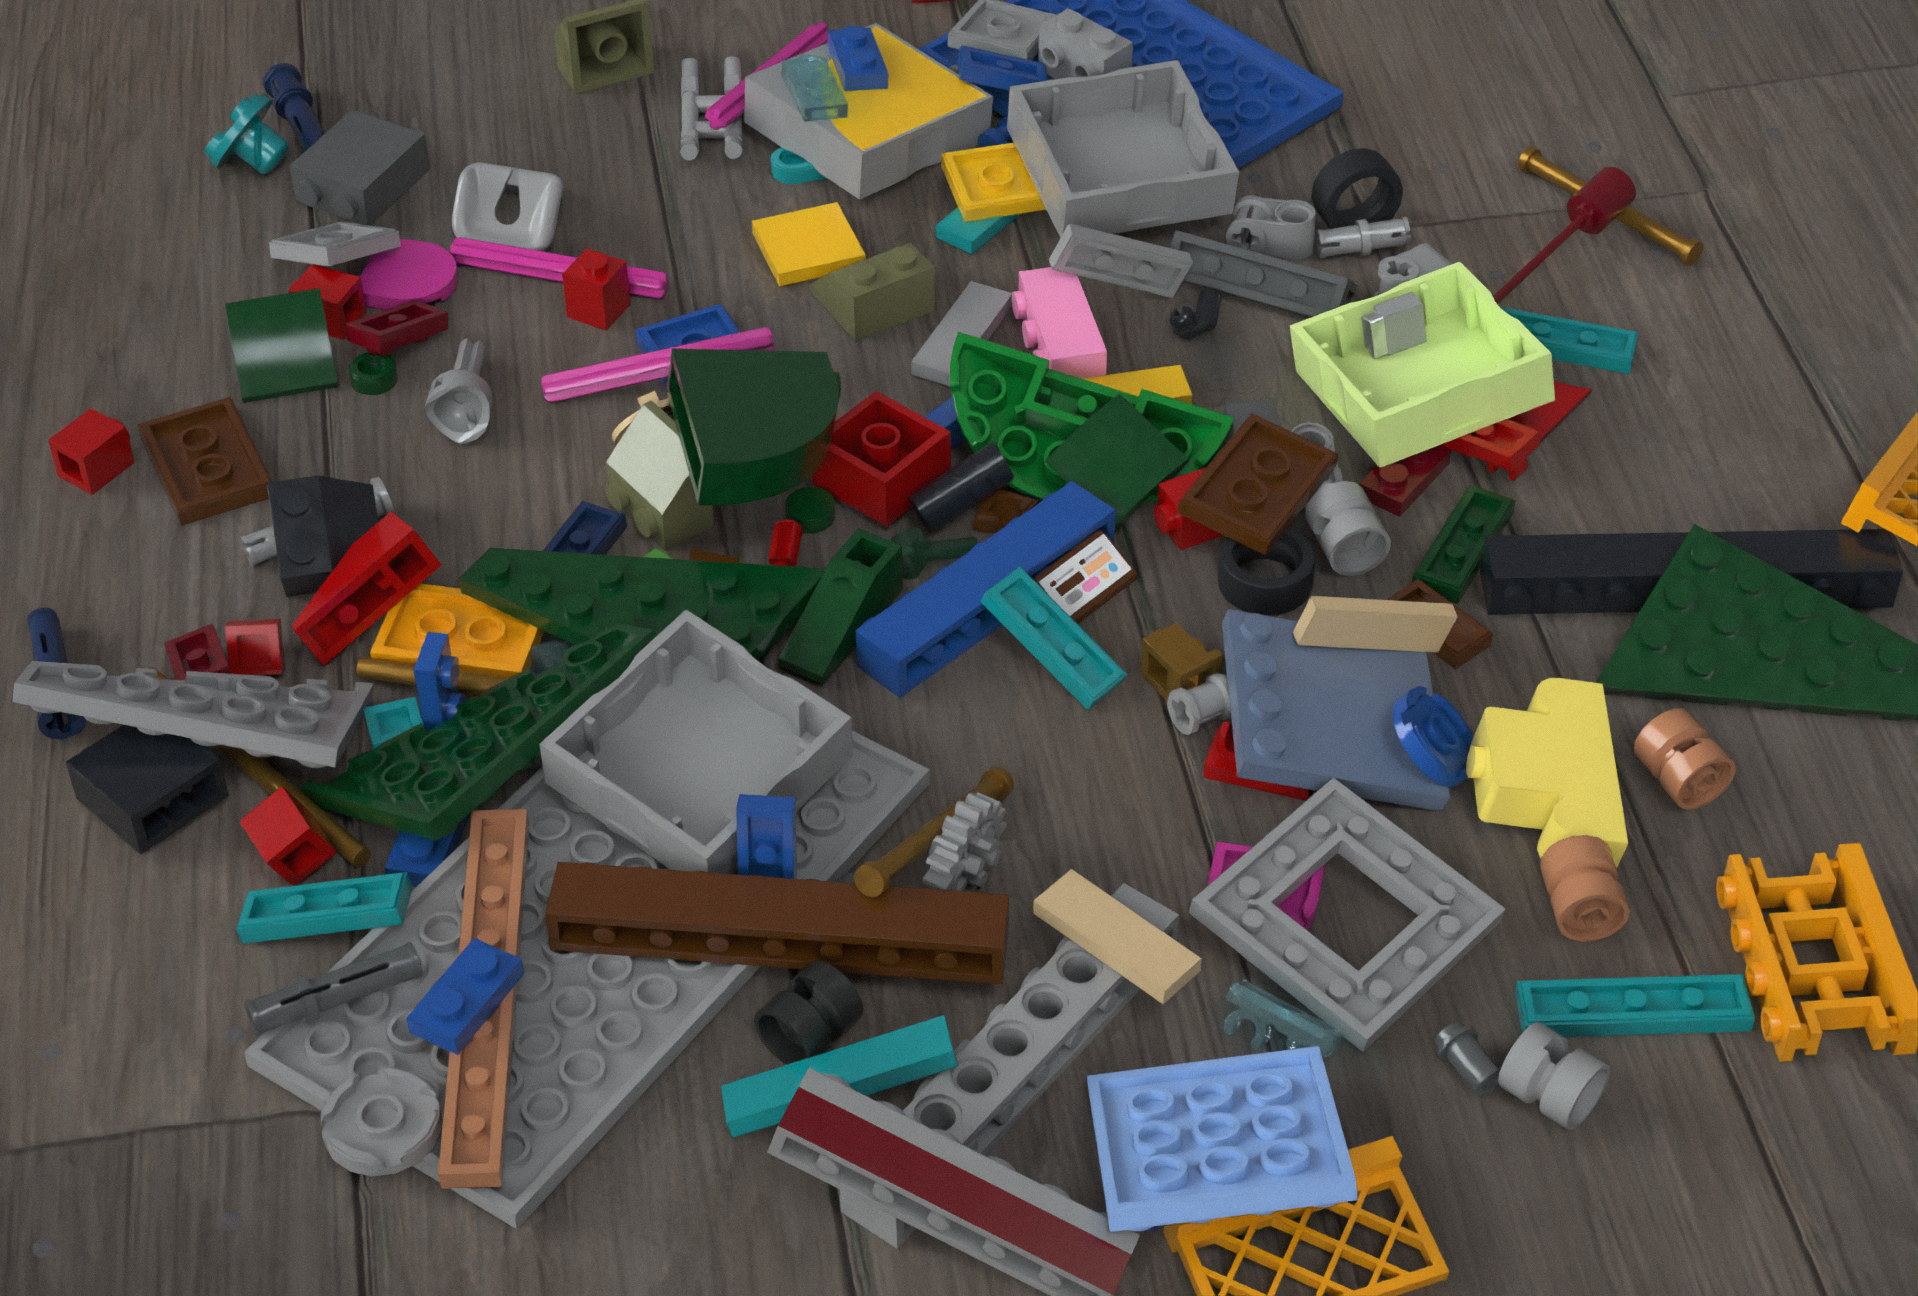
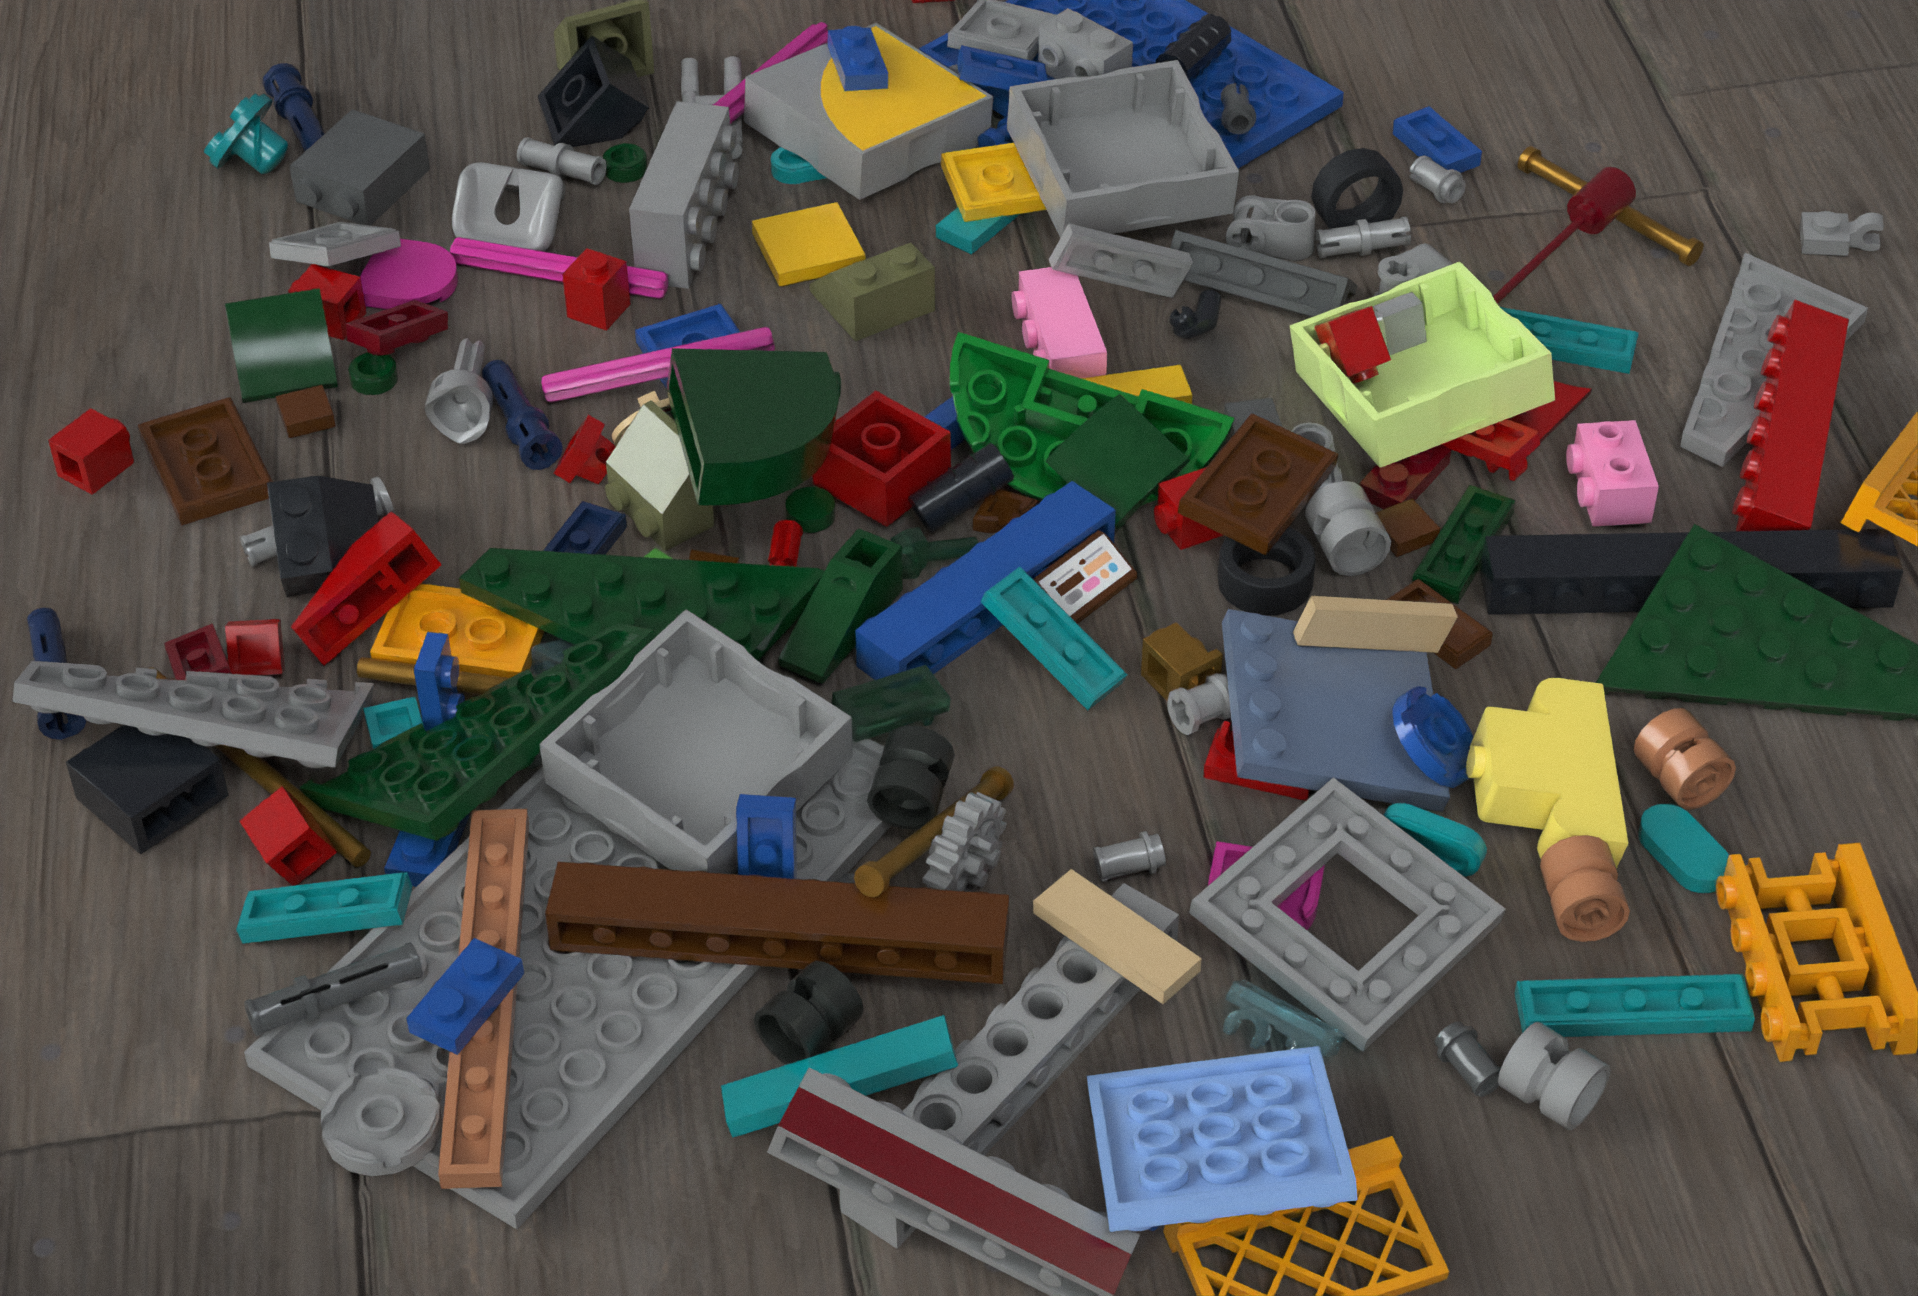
(305, 411): none -> reddish brown tile
(525, 424): none -> dark blue pin
(561, 160): none -> light grey pin
(586, 453): none -> red tile
(593, 97): none -> black slope
(625, 163): none -> dark green tile
(684, 192): none -> light grey brick
(814, 88): clear light blue plate -> none
(892, 702): none -> clear green plate
(911, 777): none -> pearl dark grey wheel
(974, 313): light grey tile -> none
(1130, 857): none -> light grey pin
(1198, 45): none -> black axle
(1238, 113): none -> dark grey pin
(1355, 343): none -> red brick
(1408, 527): none -> reddish brown tile
(1434, 137): none -> blue plate
(1445, 184): none -> light grey pin
(1447, 839): none -> teal tile
(1613, 473): none -> bright pink brick
(1682, 847): none -> teal tile
(1733, 376): none -> light grey wing
(1792, 420): none -> red brick
(1833, 233): none -> light grey plate

